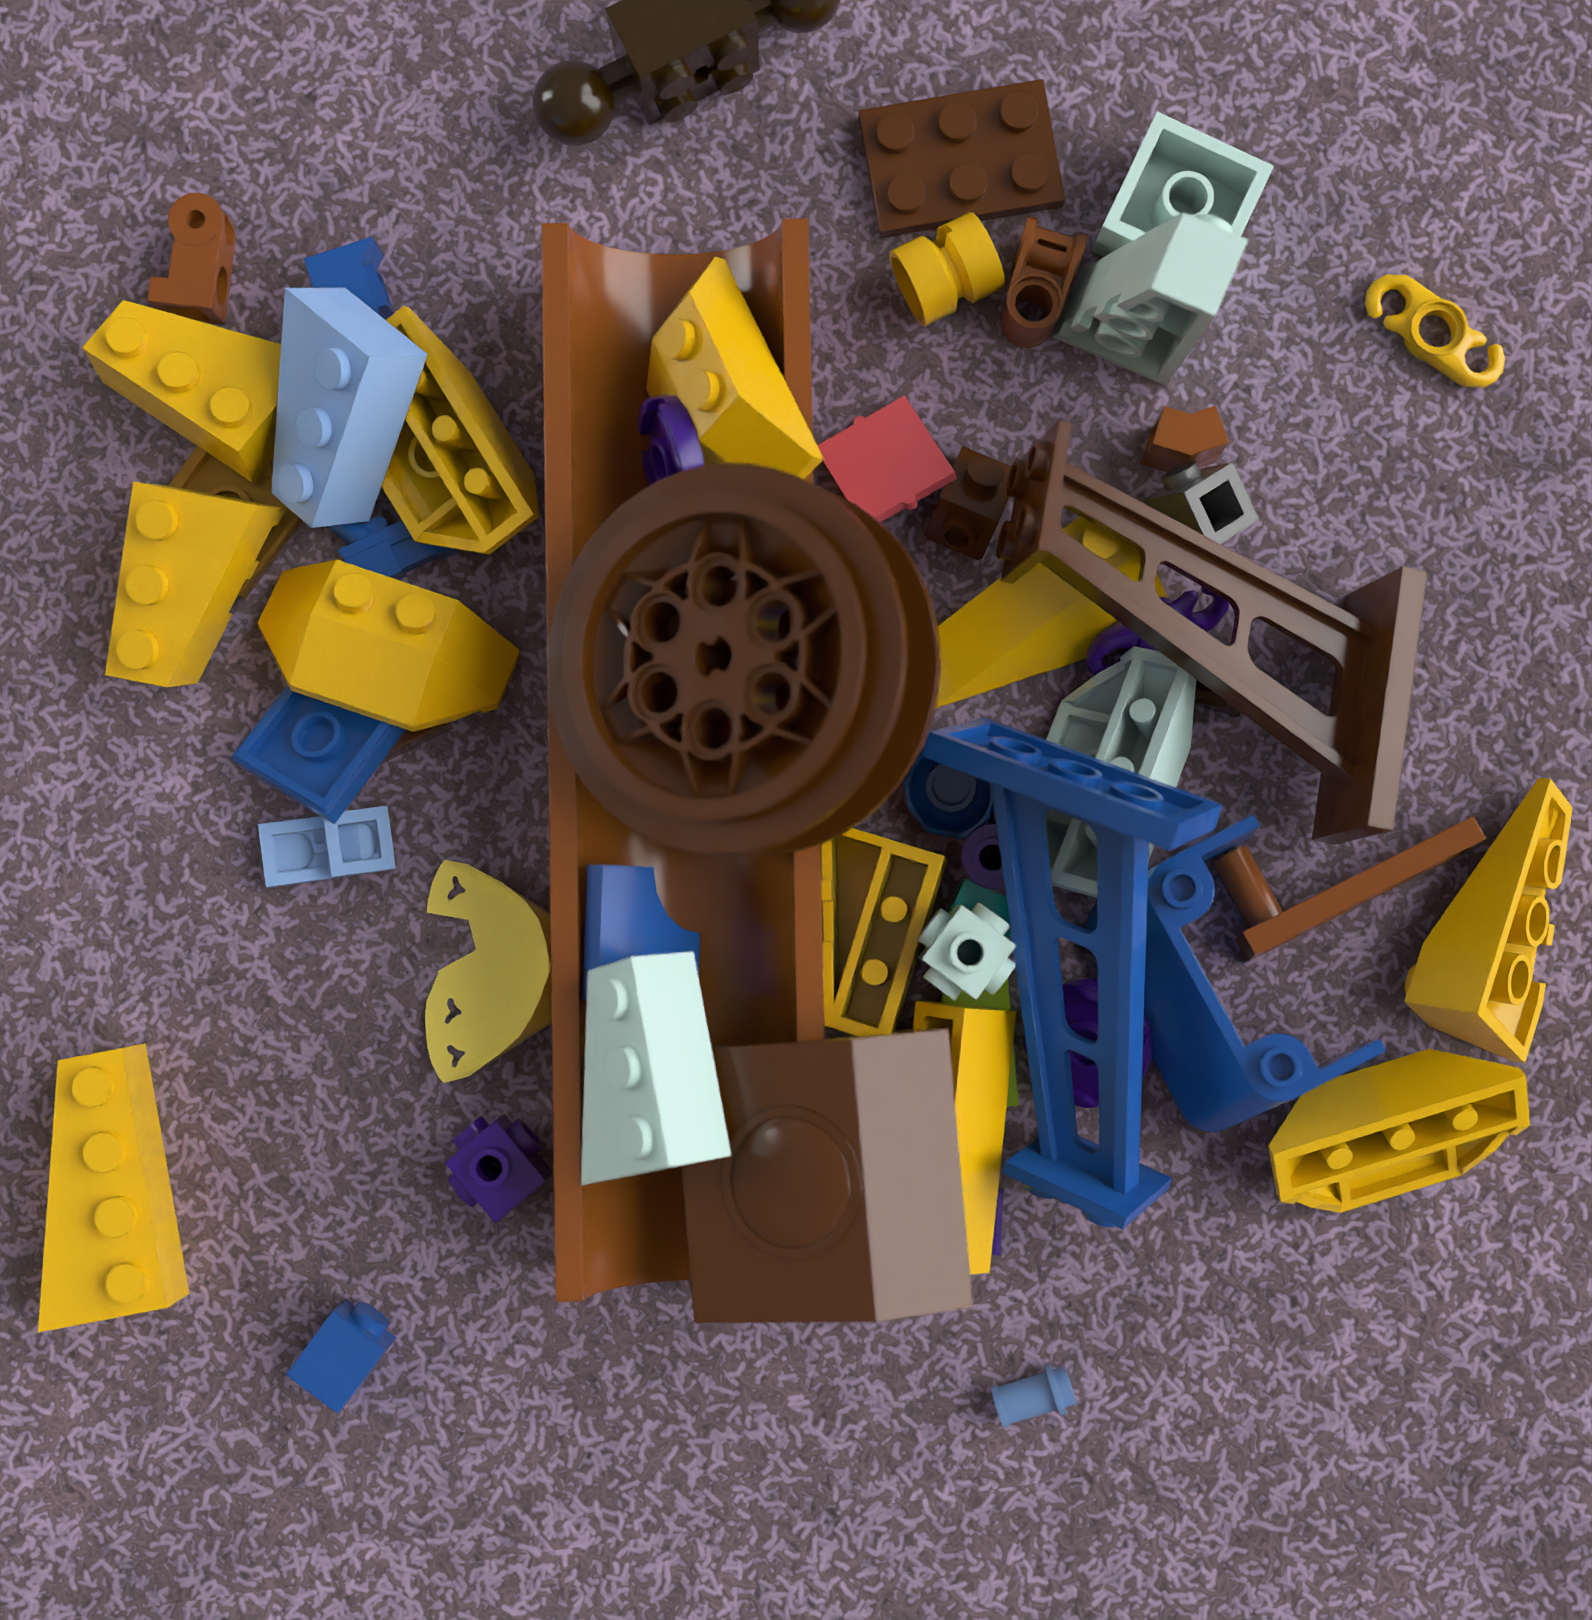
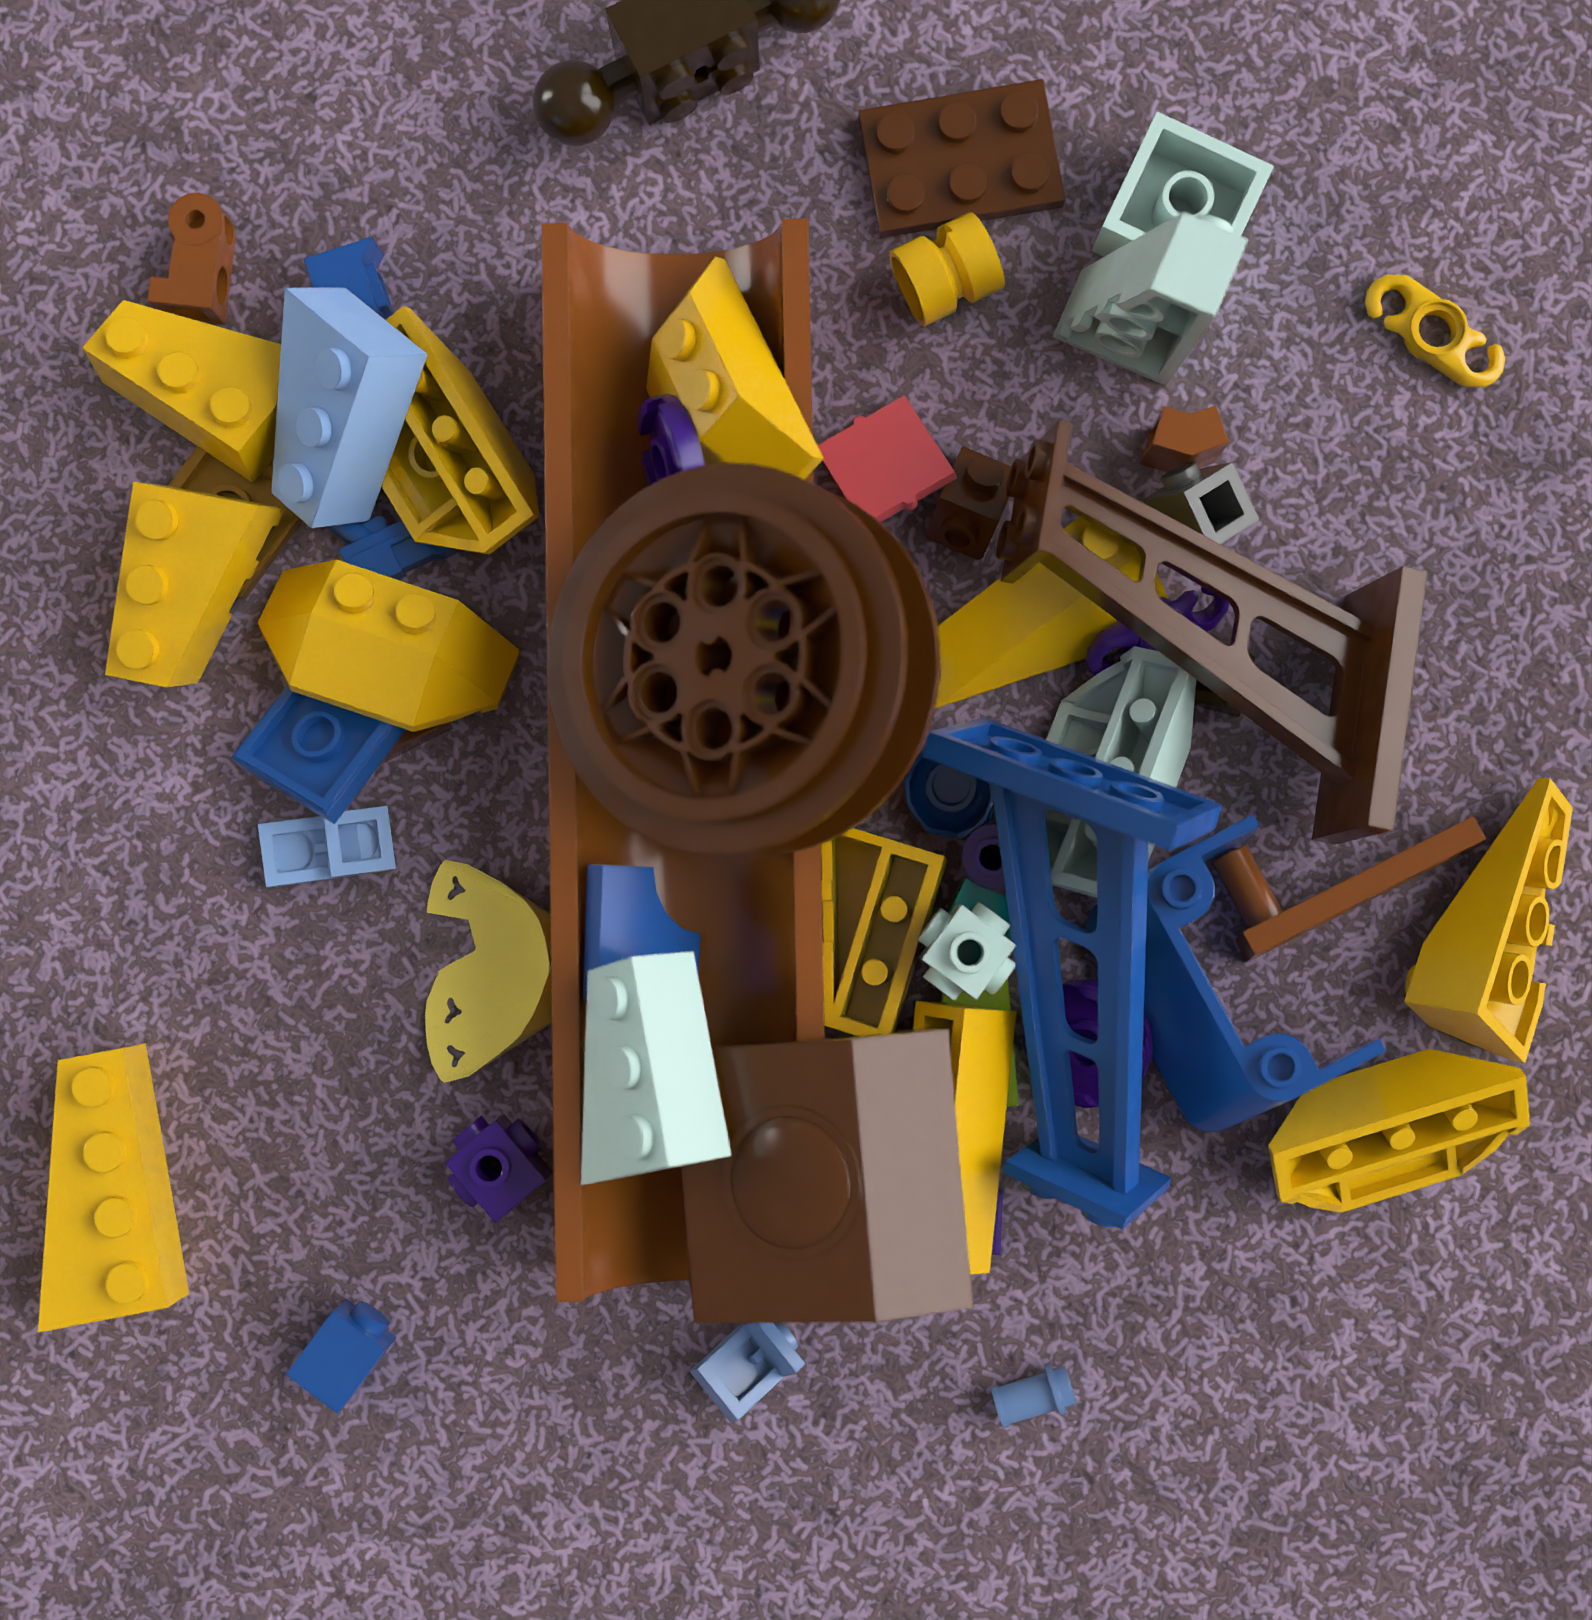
(747, 1366): none -> medium blue bracket
(1041, 275): dark orange piece -> none

